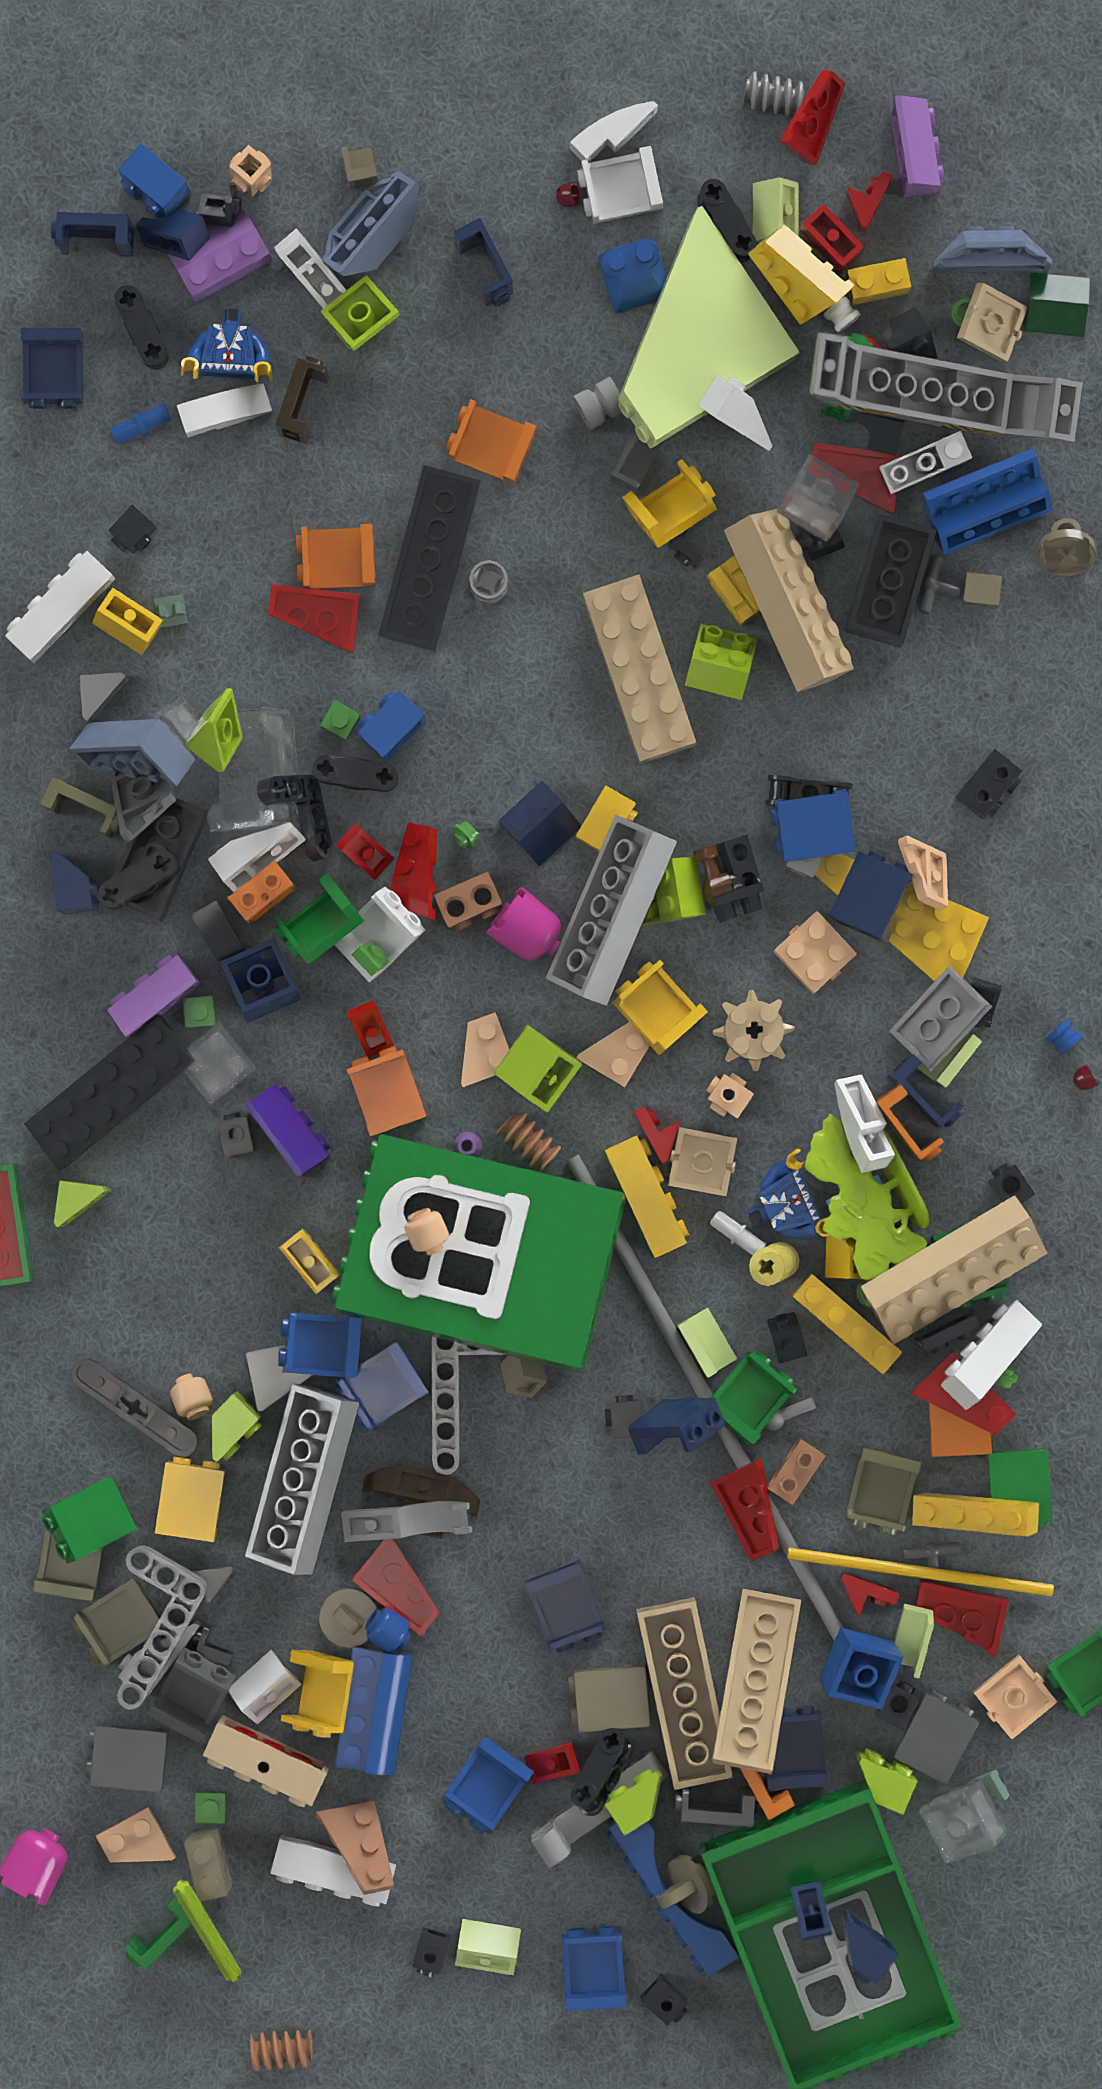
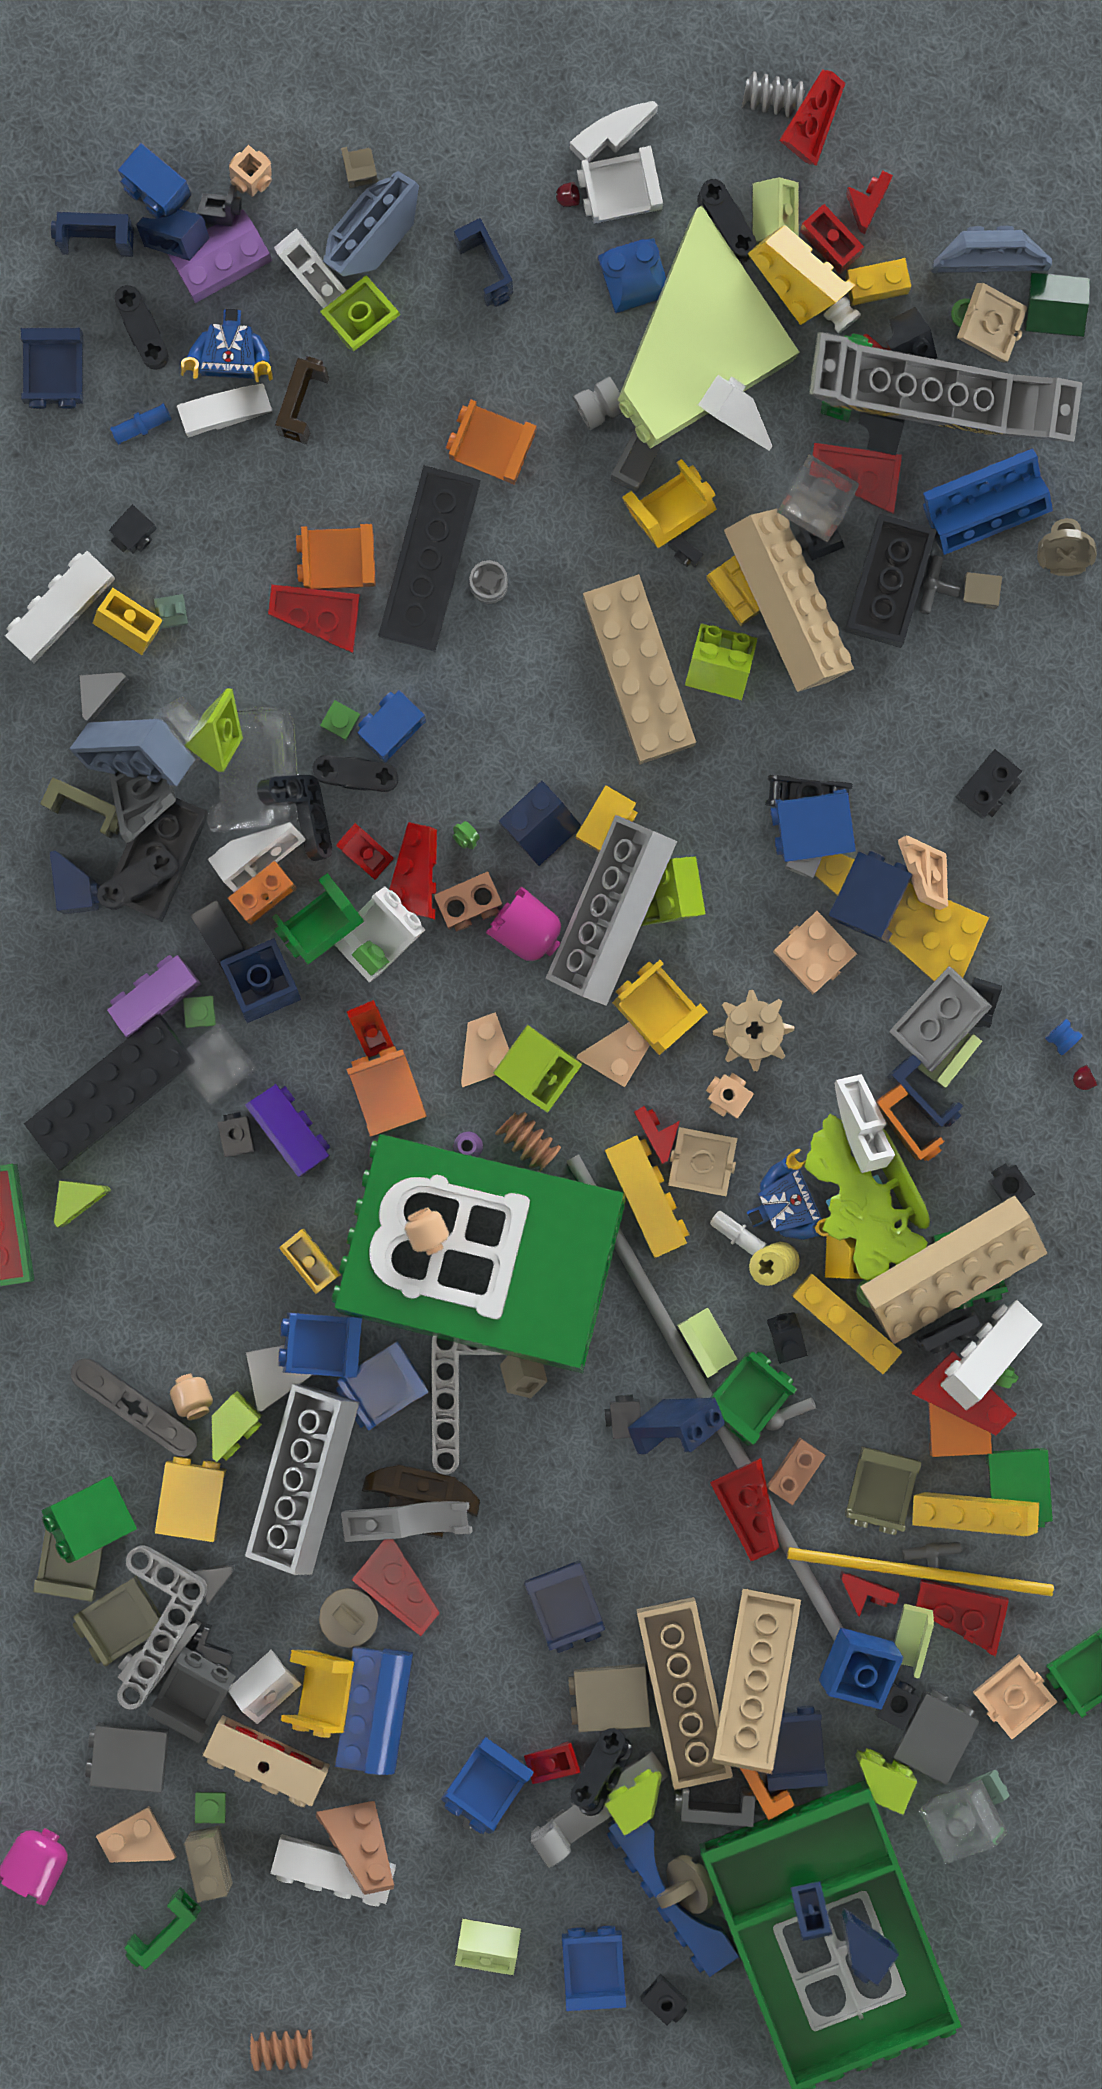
(207, 1930): lime axle -> none
(387, 1629): blue head -> none
(431, 1952): black brick -> none
(738, 881): black hips -> none
(916, 146): medium lavender slope -> none
(926, 462): white slope -> none

